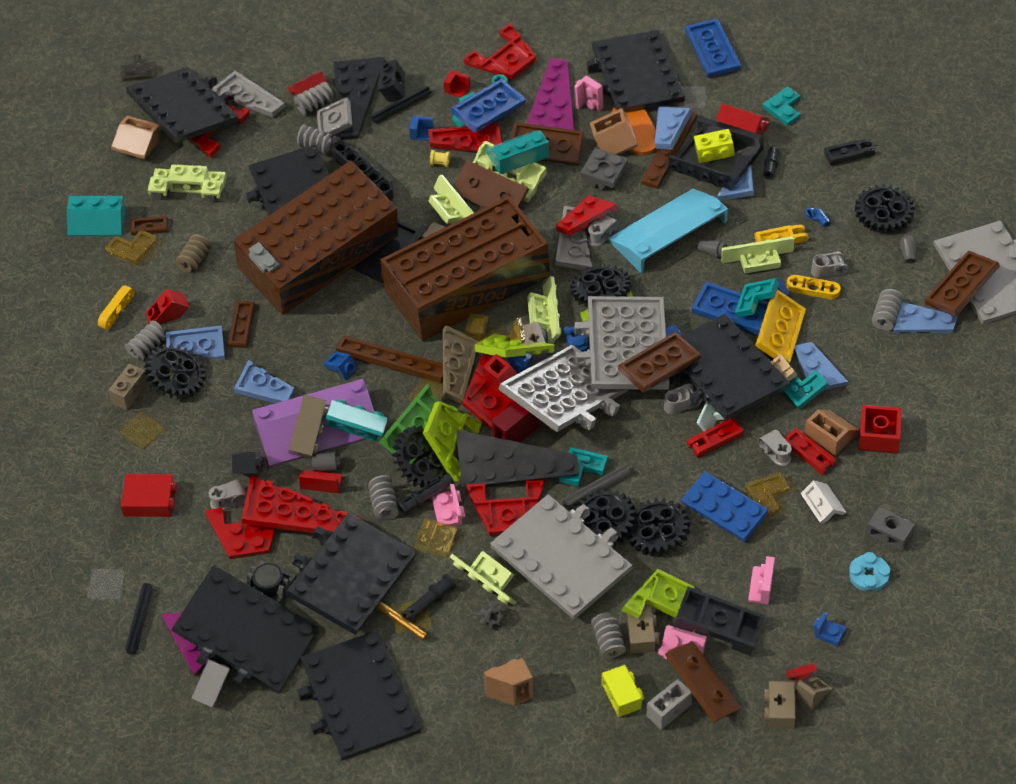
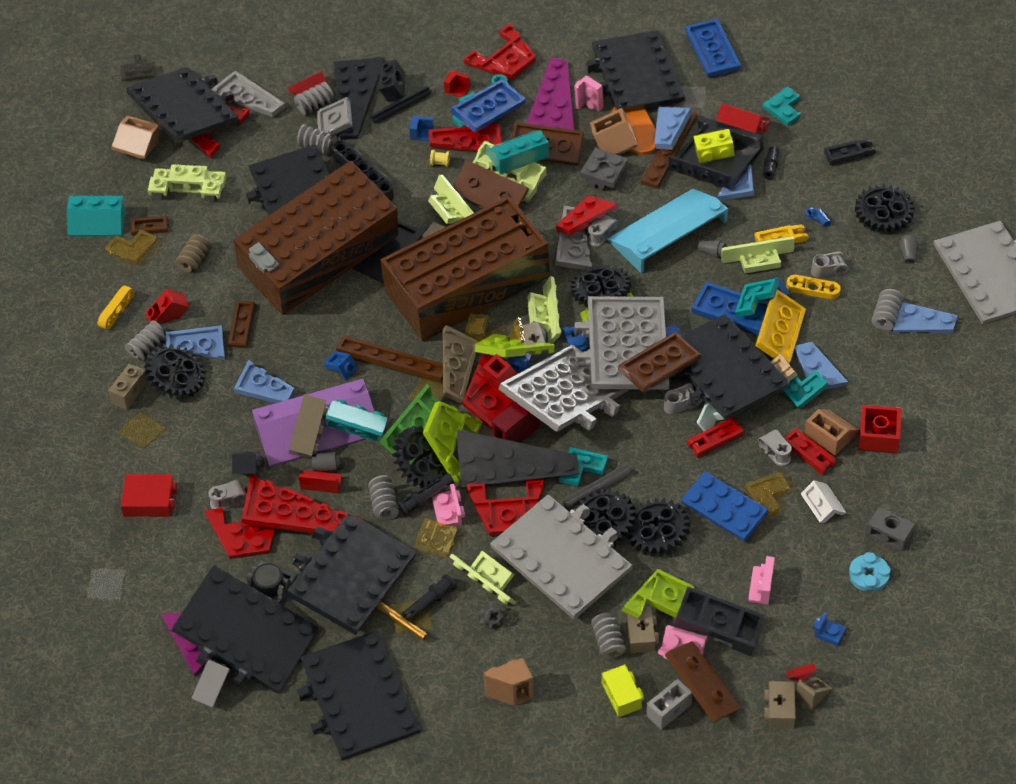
(139, 619): black axle -> none
(962, 283): reddish brown plate -> none

